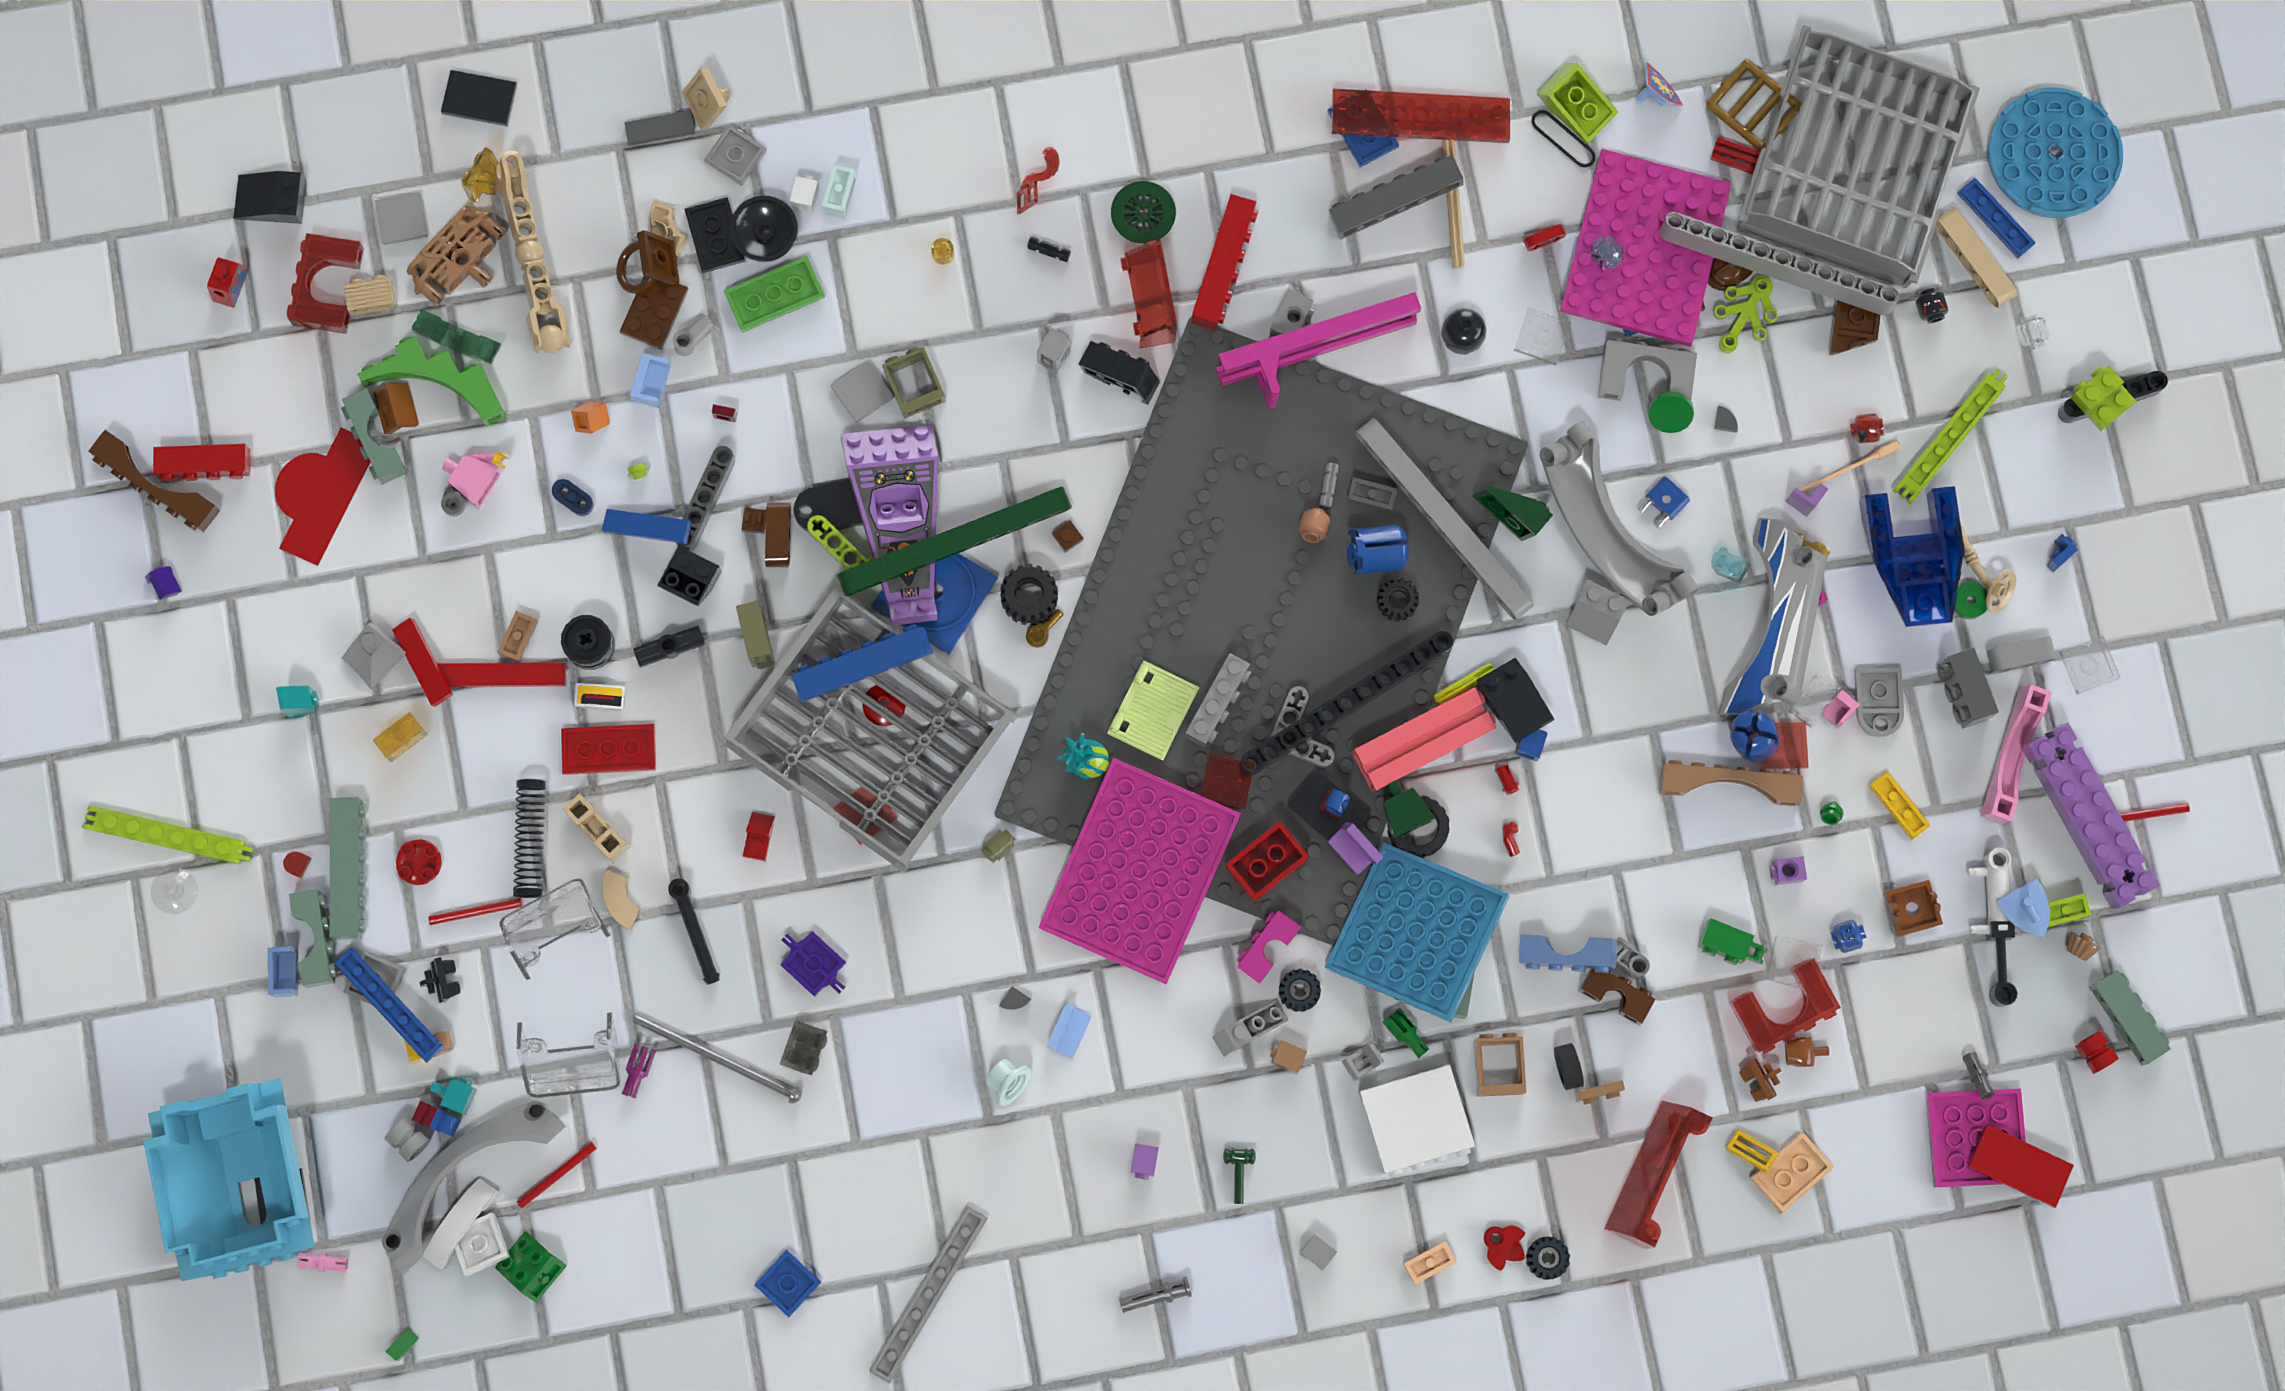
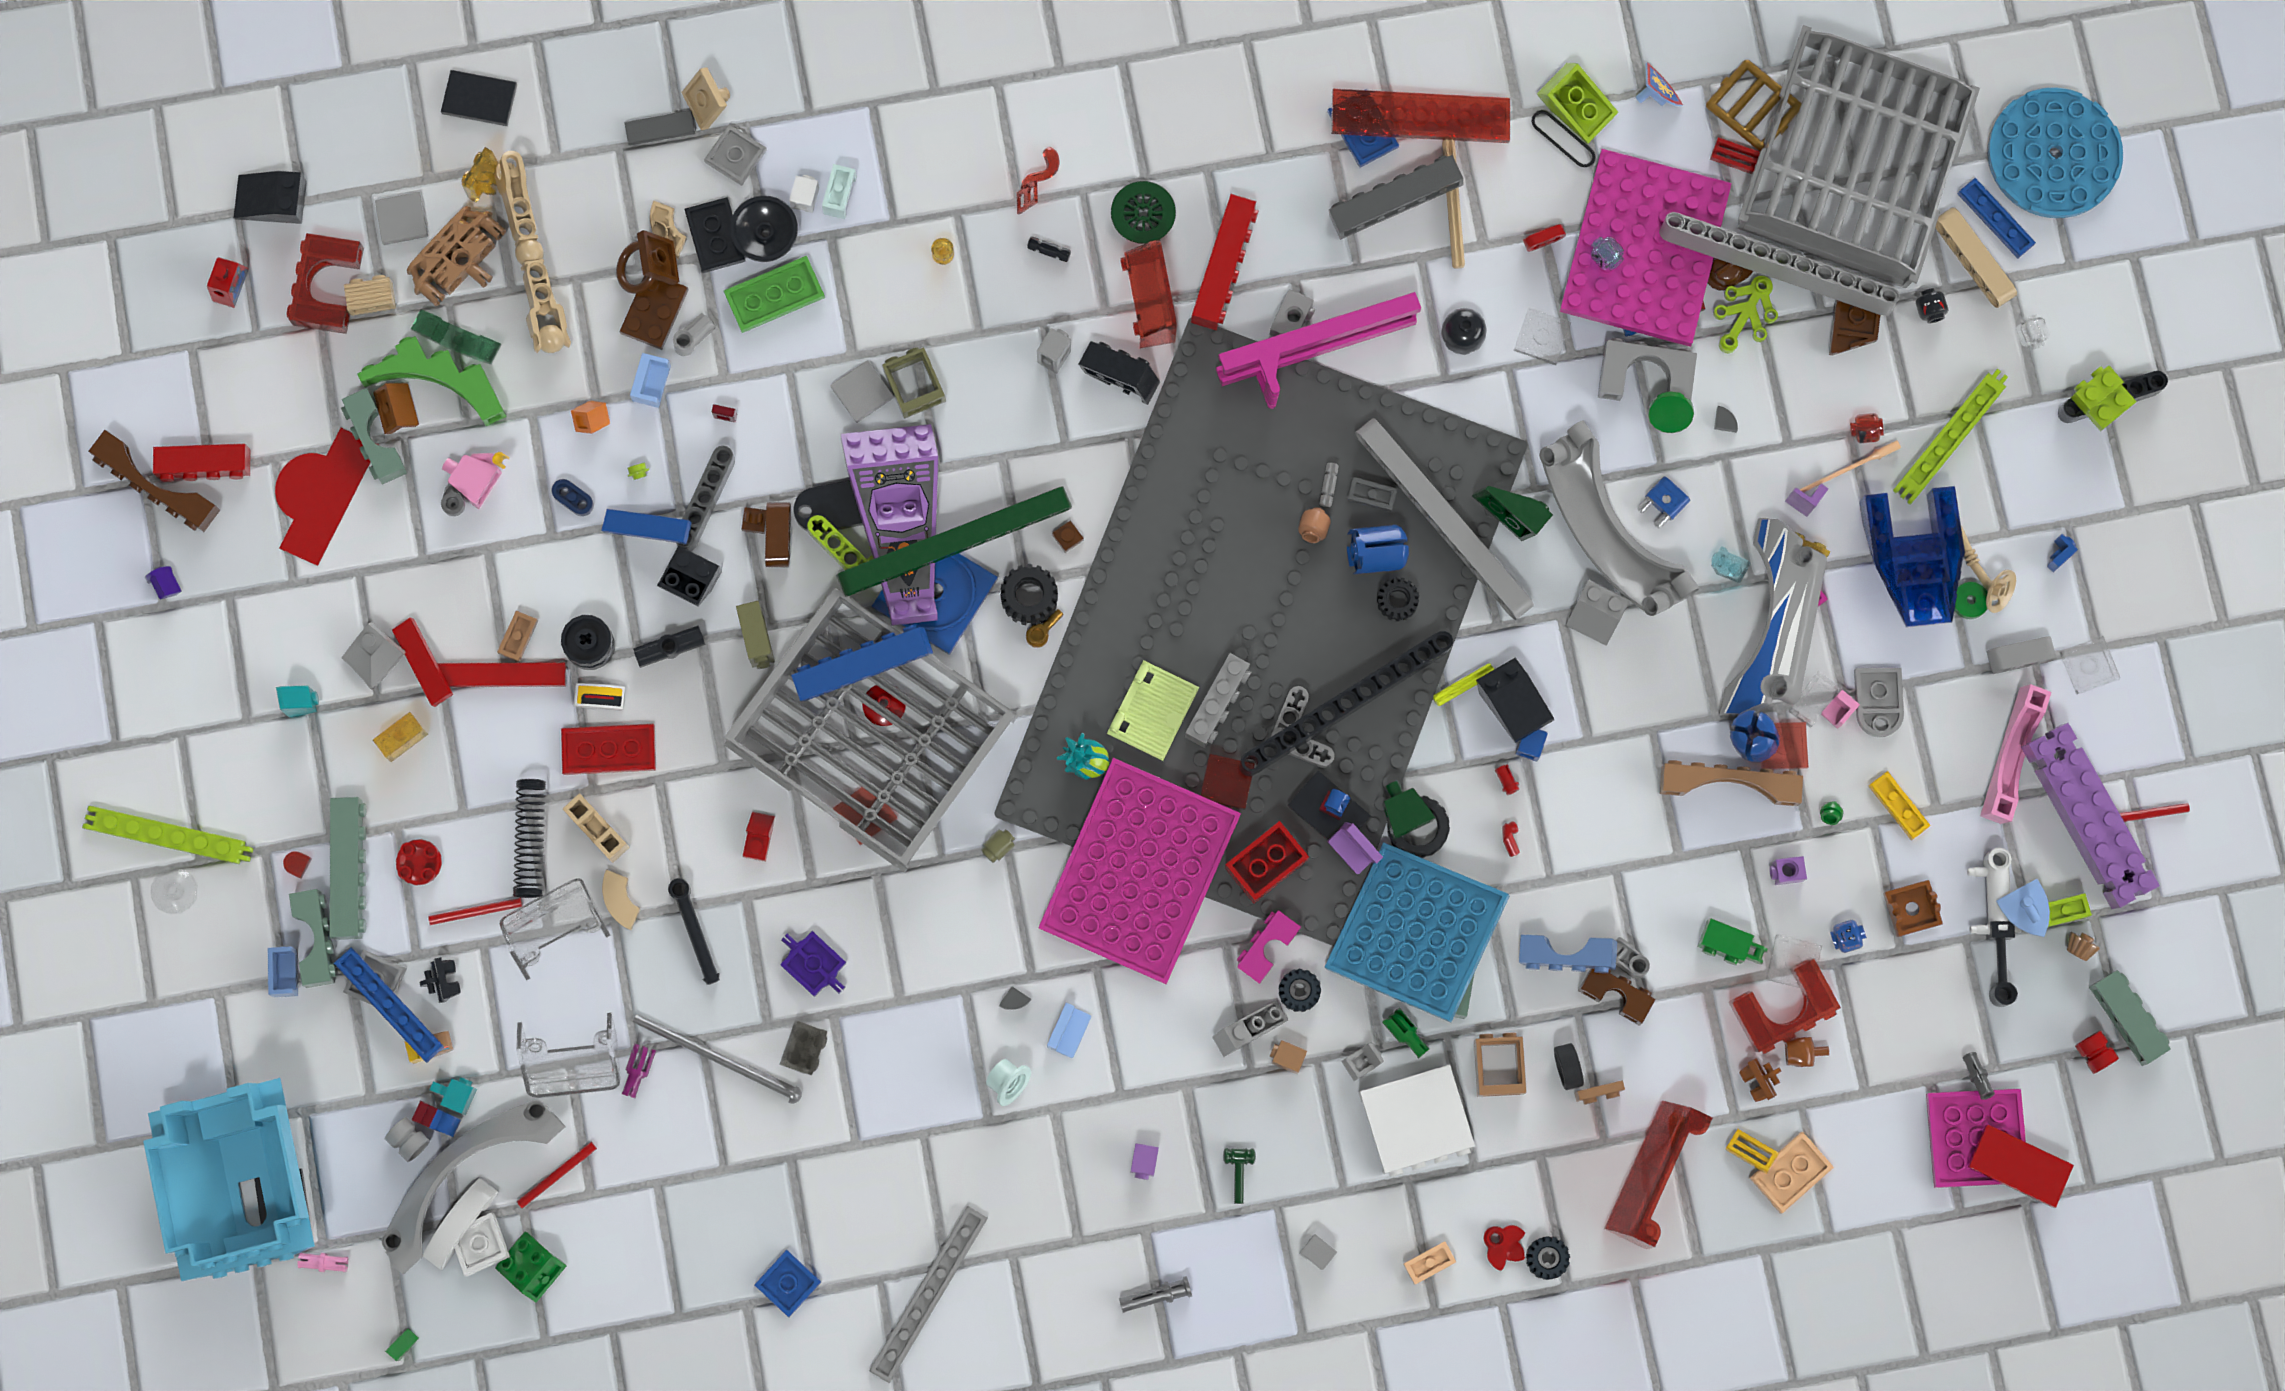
(1423, 739): coral brick -> none
(1967, 688): dark grey brick -> none

